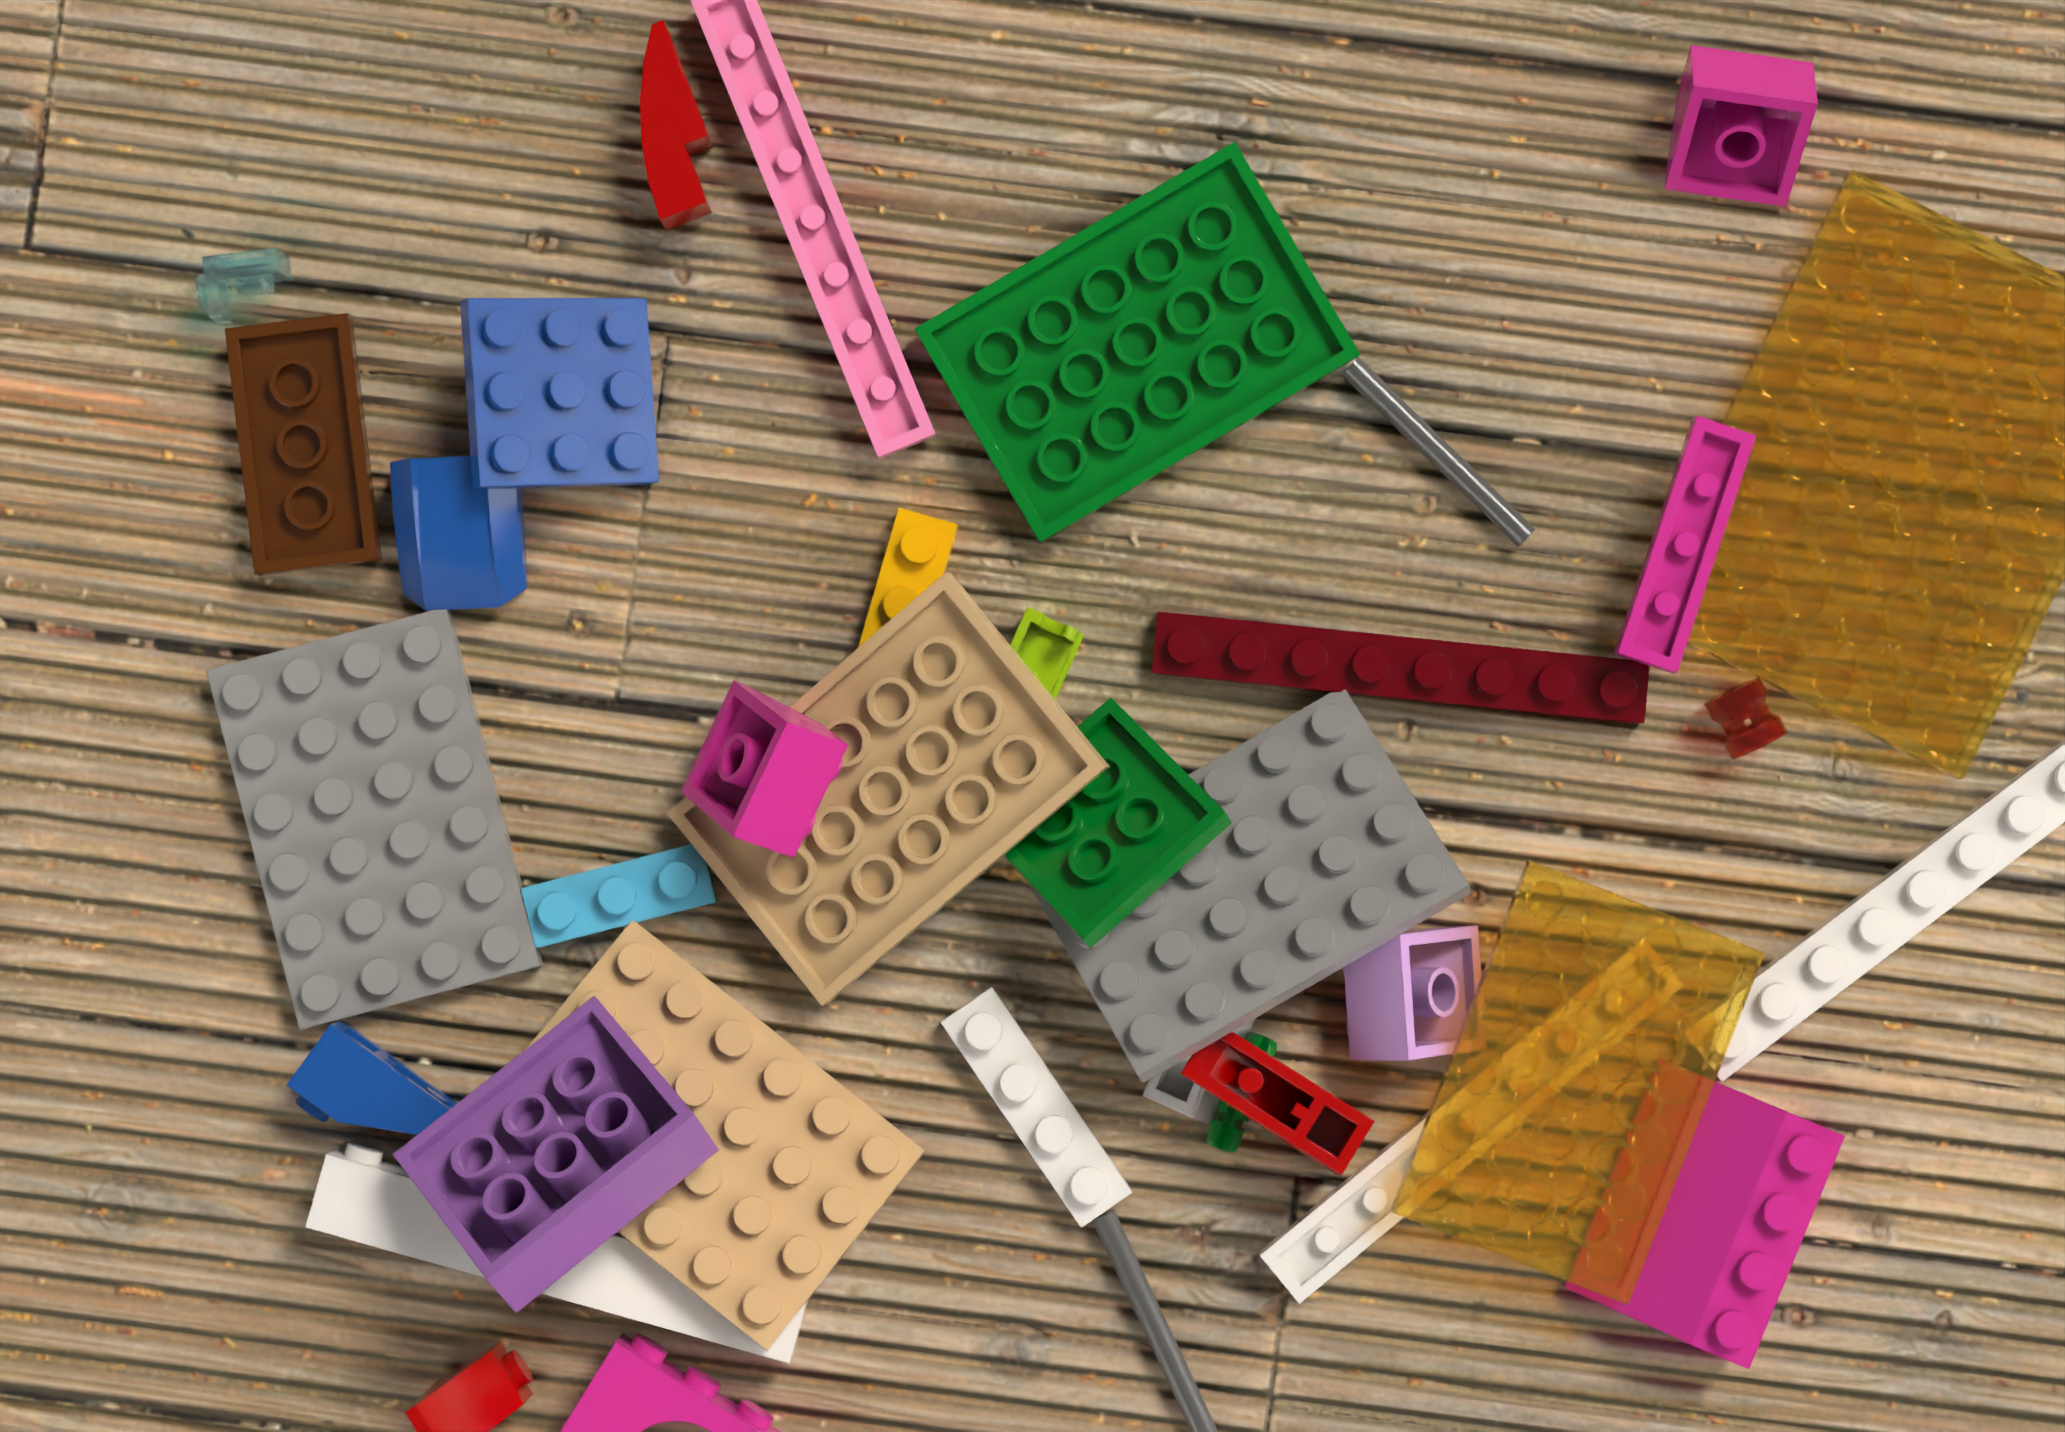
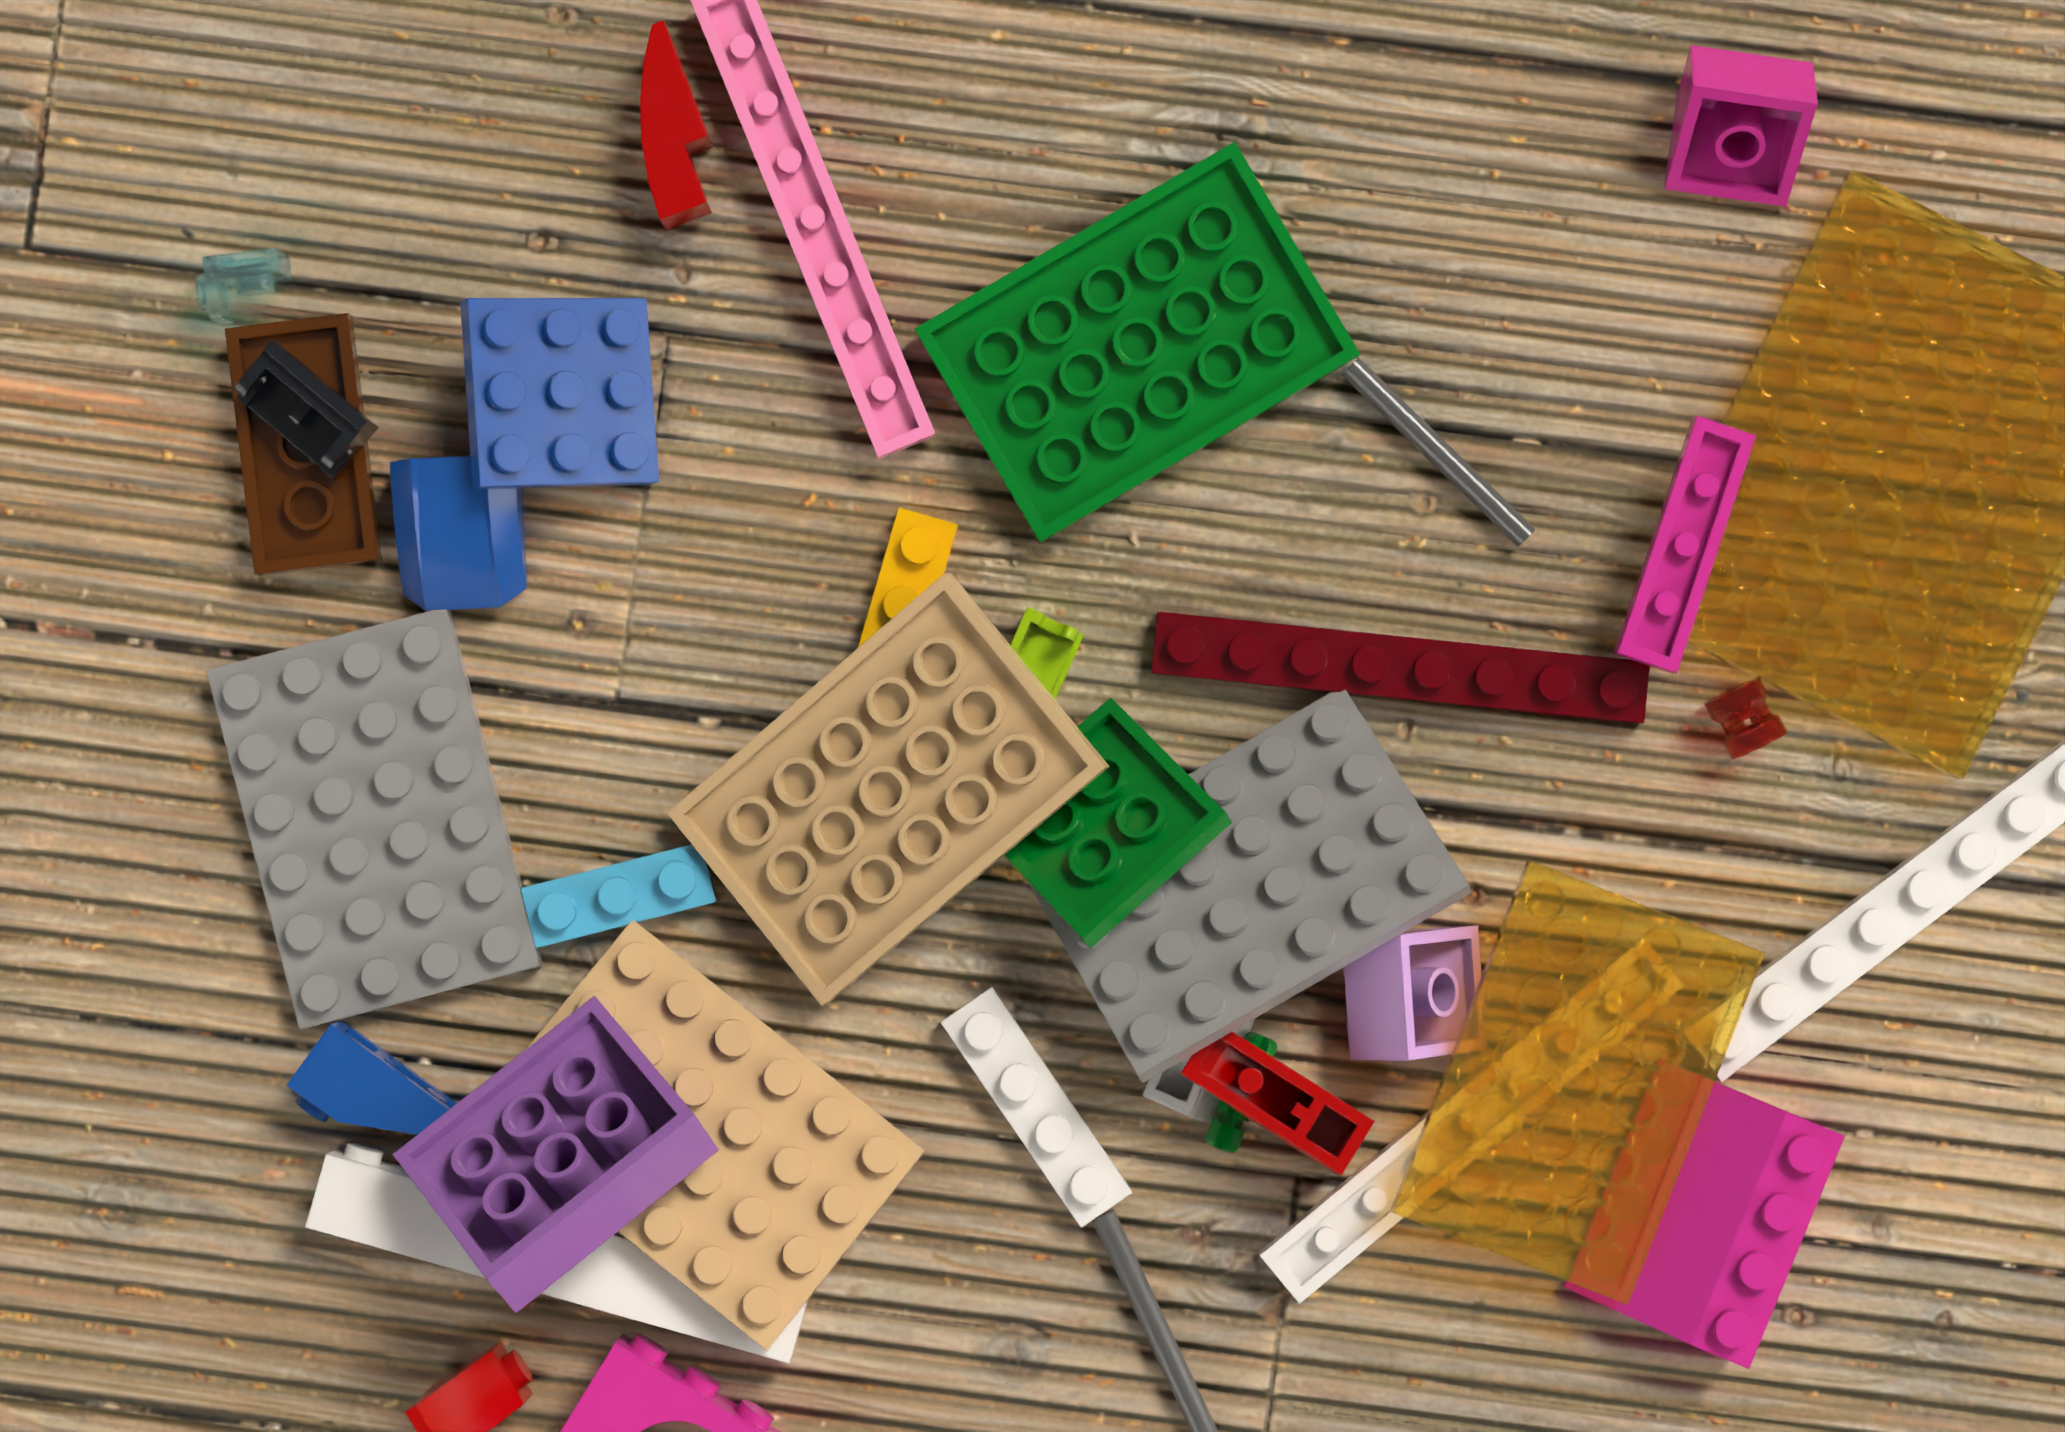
(304, 409): none -> black hinge
(764, 770): dark pink slope -> none

